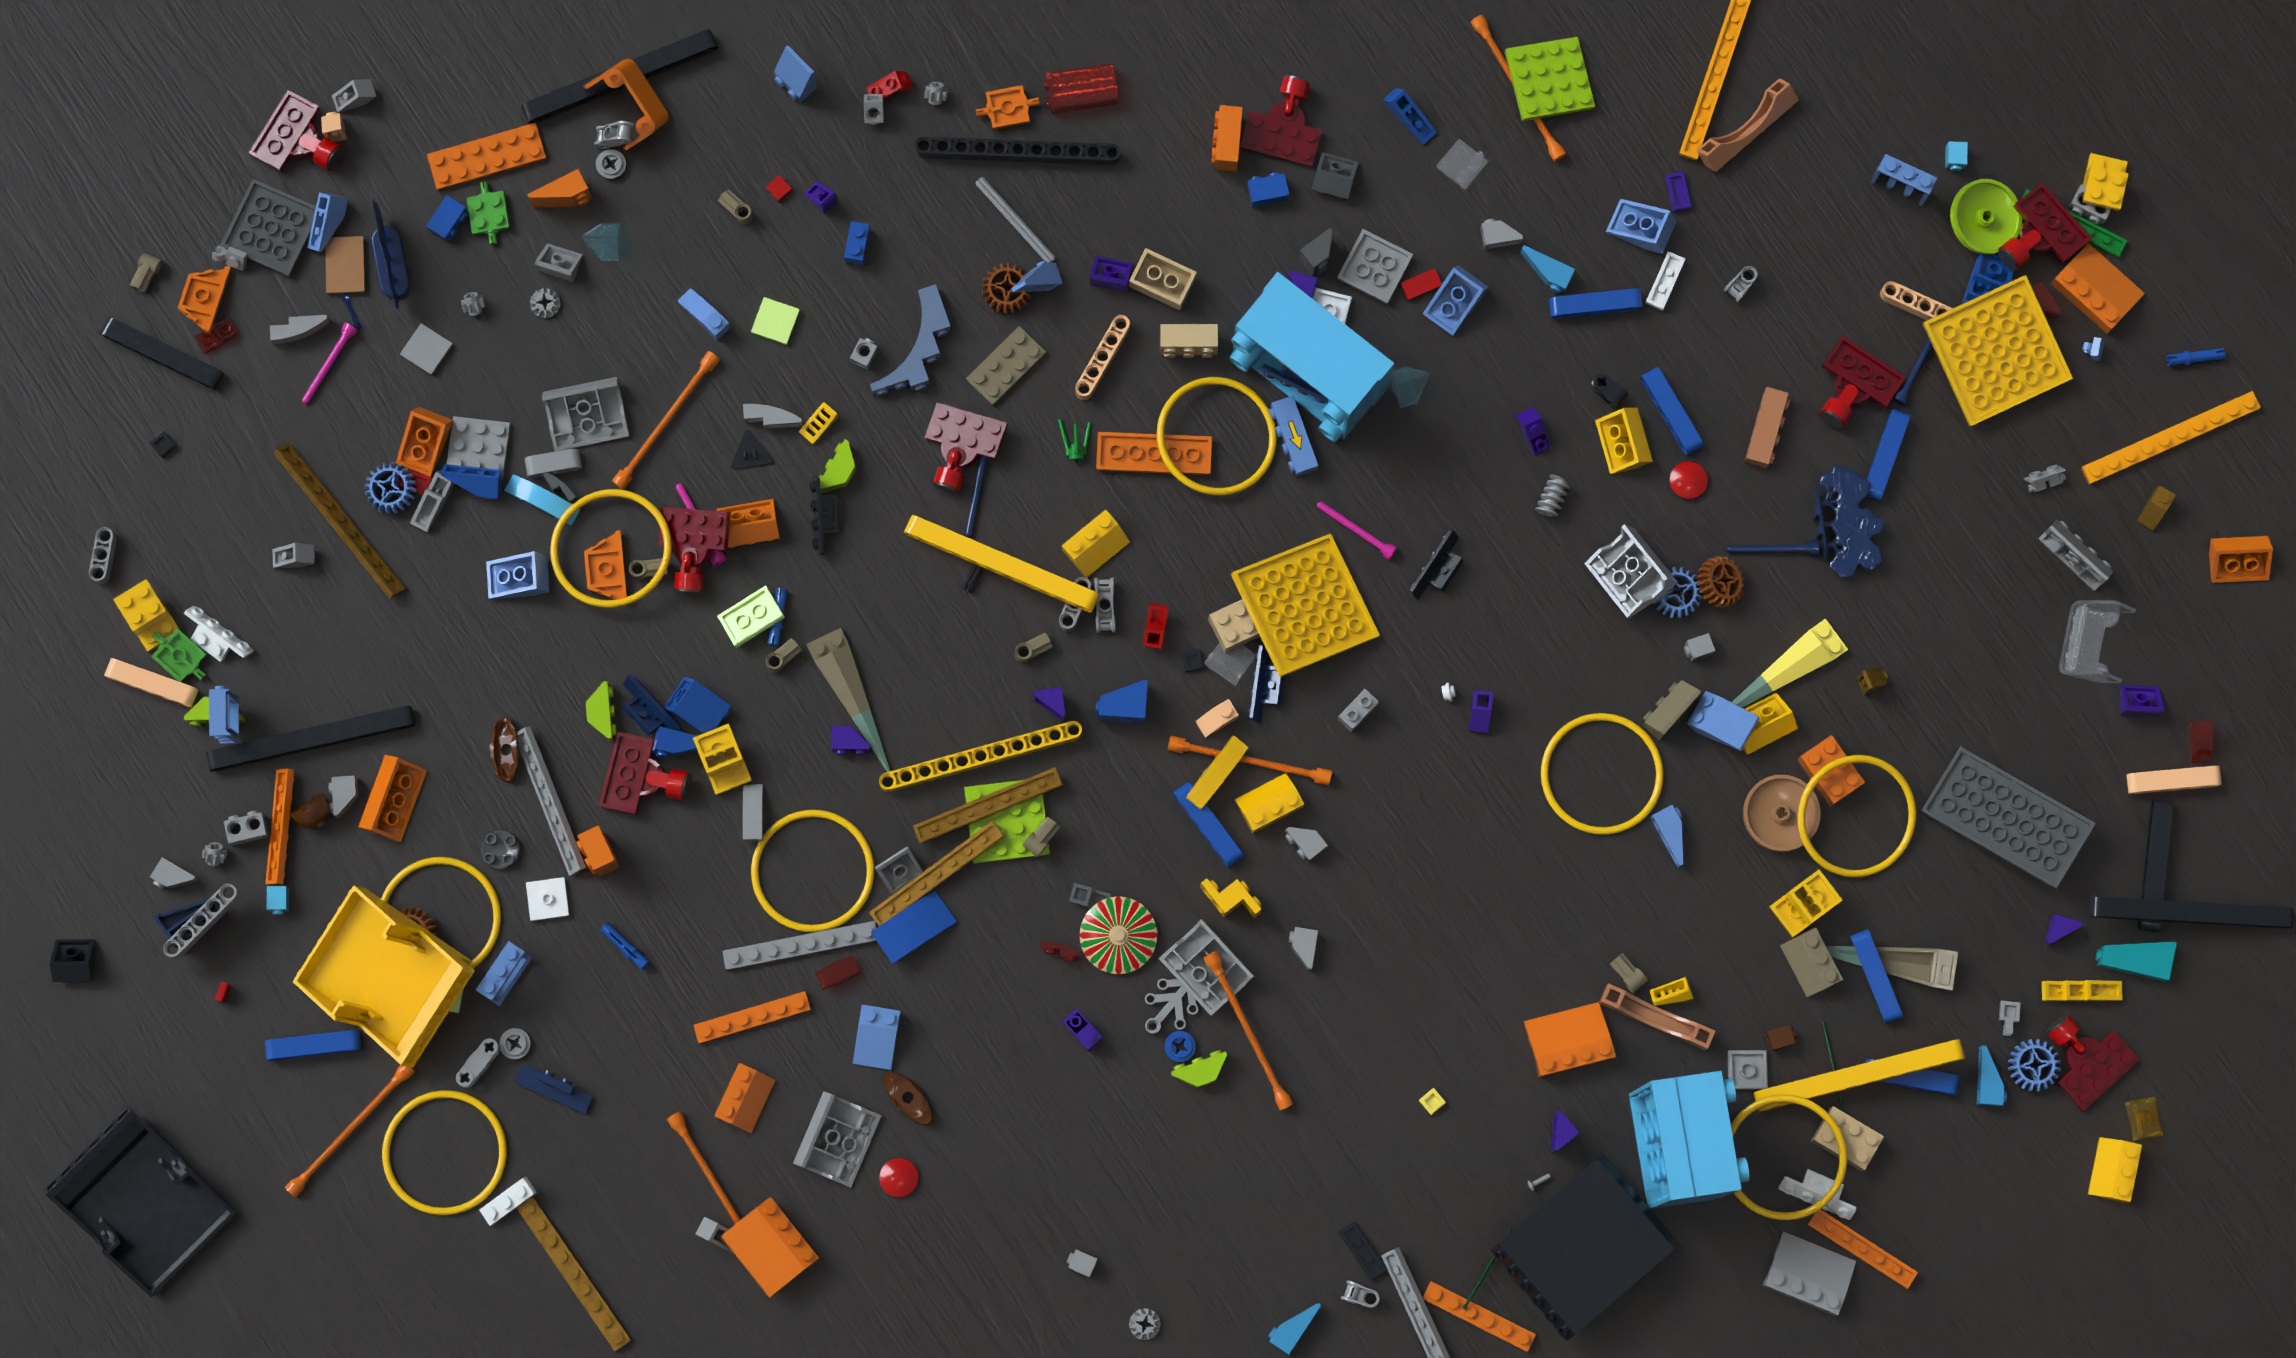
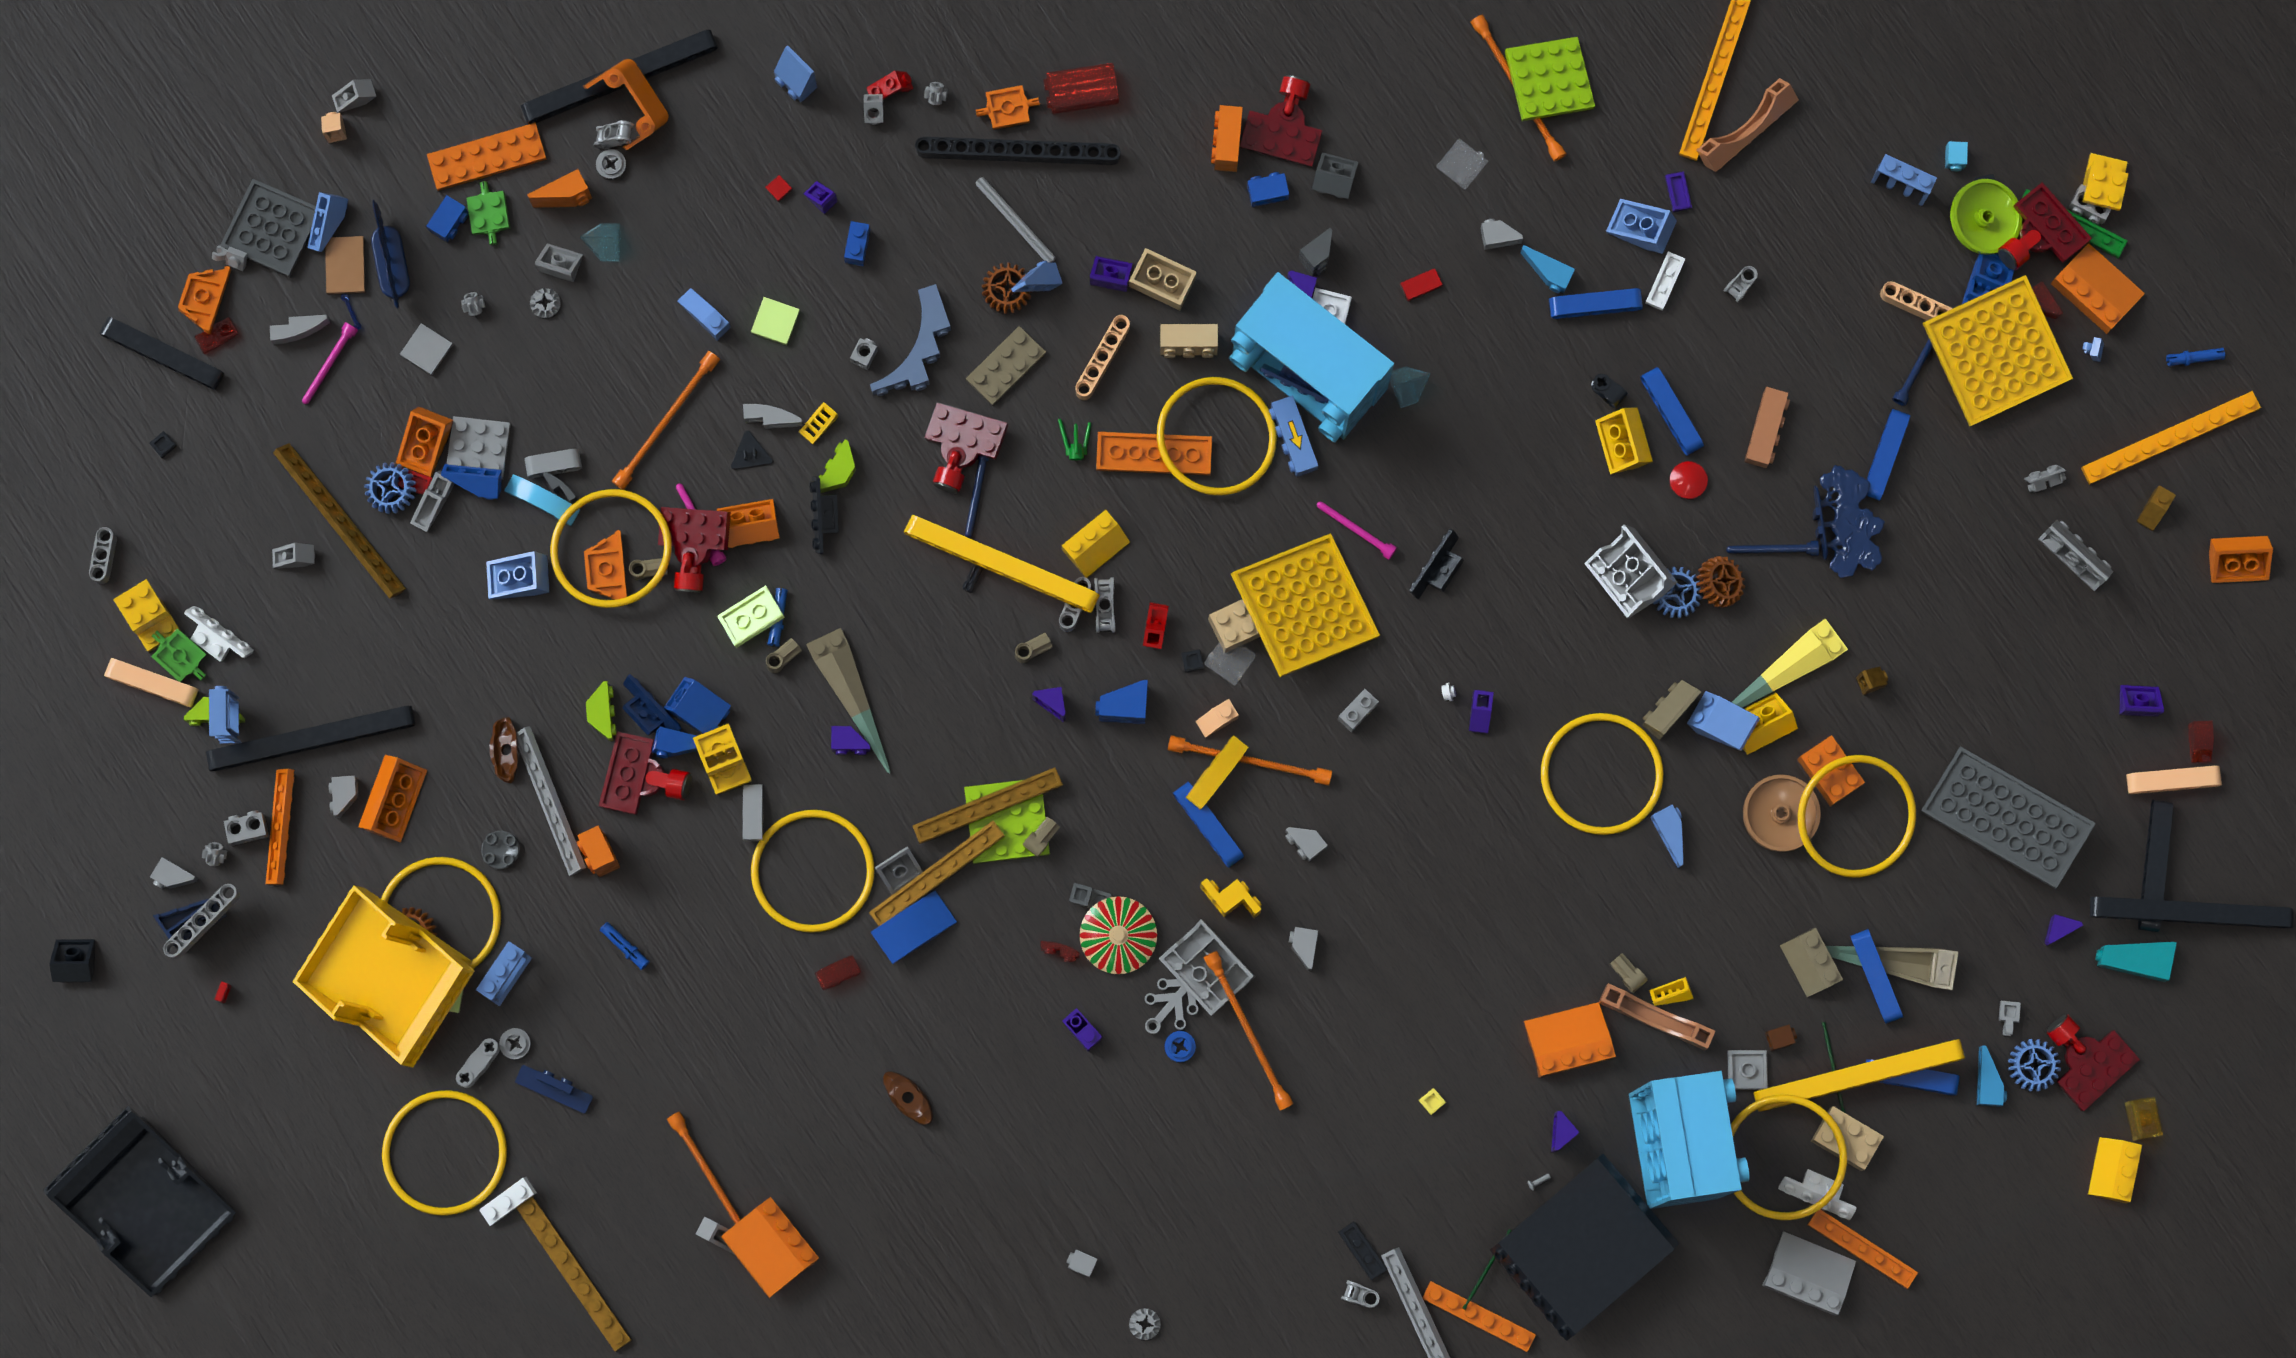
(147, 268): dark tan piece -> none
(277, 899): medium azure brick -> none
(292, 134): plate -> none
(297, 1184): orange hose -> none
(312, 812): reddish brown cylinder -> none
(313, 1045): blue beam -> none
(547, 899): white plate -> none
(585, 414): light grey piece -> none
(735, 207): dark tan piece -> none
(745, 1098): orange slope -> none
(752, 1017): orange plate -> none
(799, 945): light grey plate -> none
(837, 1139): light grey piece -> none
(876, 1037): medium blue slope -> none
(898, 1177): red dish -> none
(973, 763): yellow beam -> none
(1200, 1071): lime slope -> none
(1267, 685): dark blue bracket -> none
(1269, 803): yellow slope -> none
(1289, 1332): dark azure slope -> none
(1374, 266): light grey plate -> none
(1409, 115): blue slope -> none
(1455, 300): medium blue slope -> none
(1533, 430): dark purple slope -> none
(1552, 496): light grey piece -> none
(1699, 647): light grey brick -> none
(1805, 903): yellow bracket -> none
(1858, 379): dark red plate -> none
(2082, 990): yellow slope -> none
(2085, 637): clear windscreen -> none

